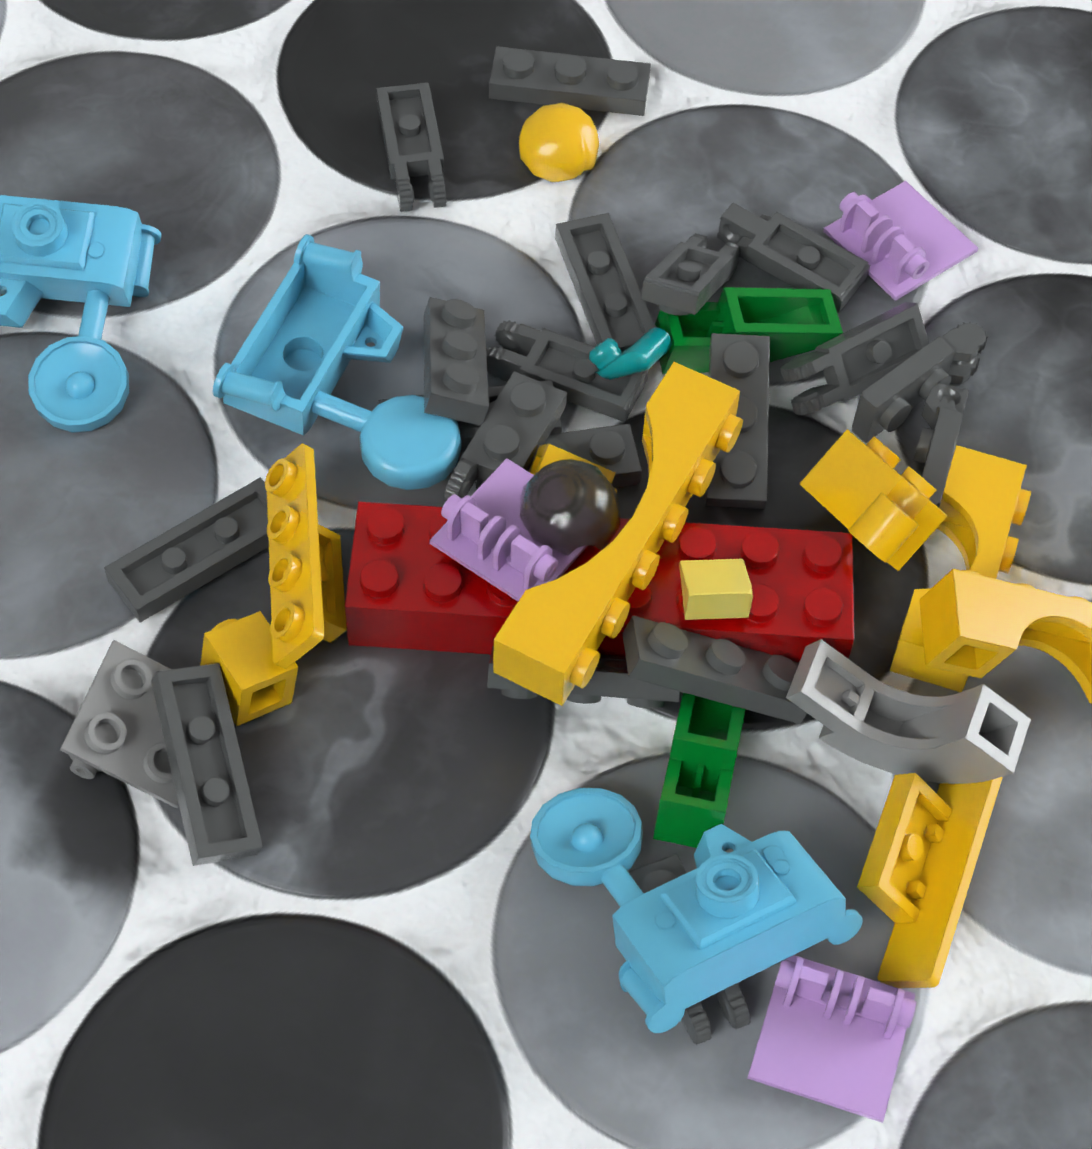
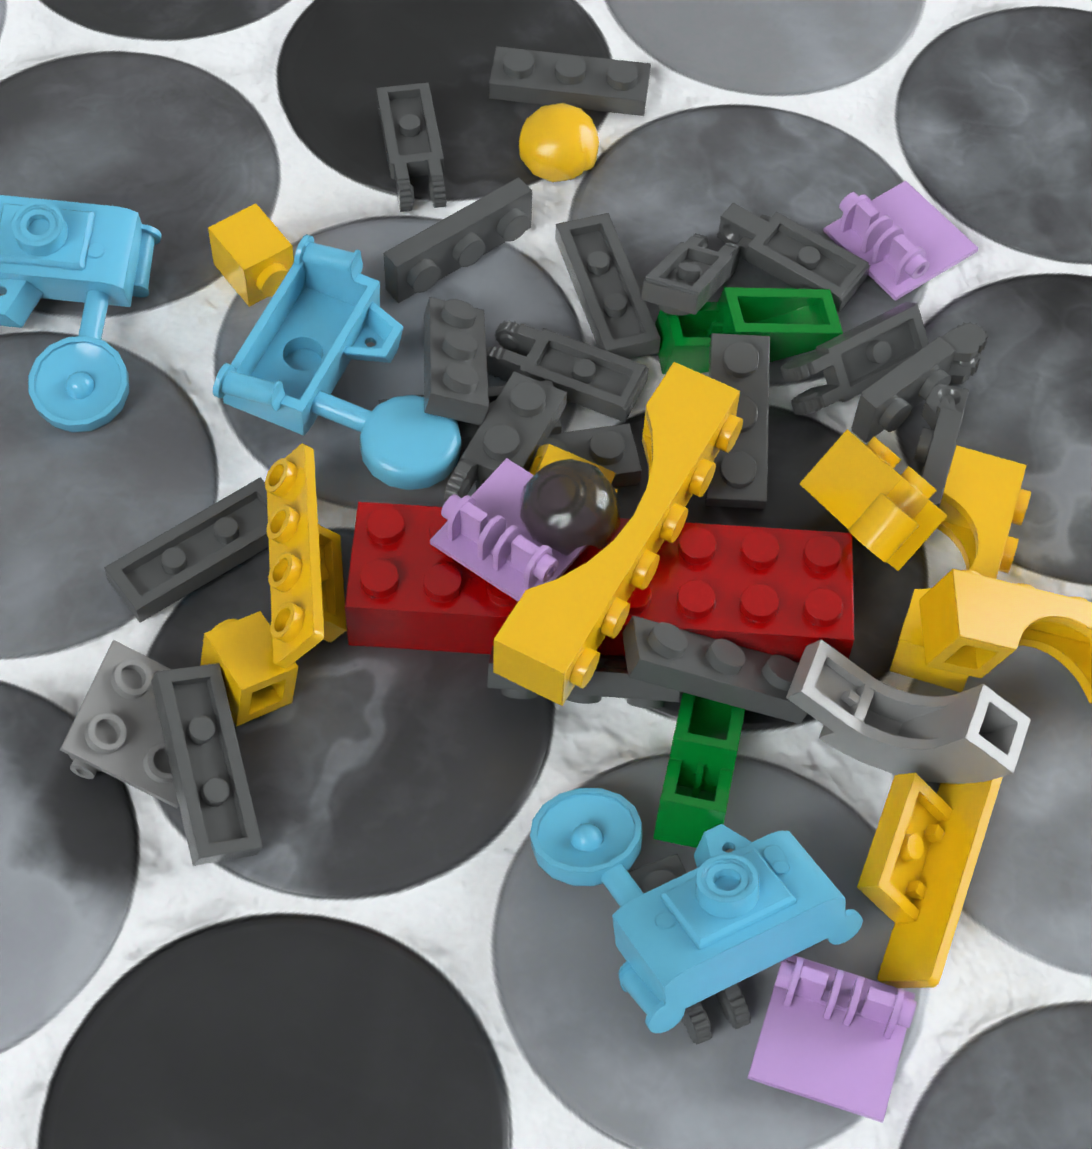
(251, 253): none -> yellow brick
(458, 240): none -> dark grey plate
(637, 358): teal arm -> none
(715, 589): light yellow slope -> none

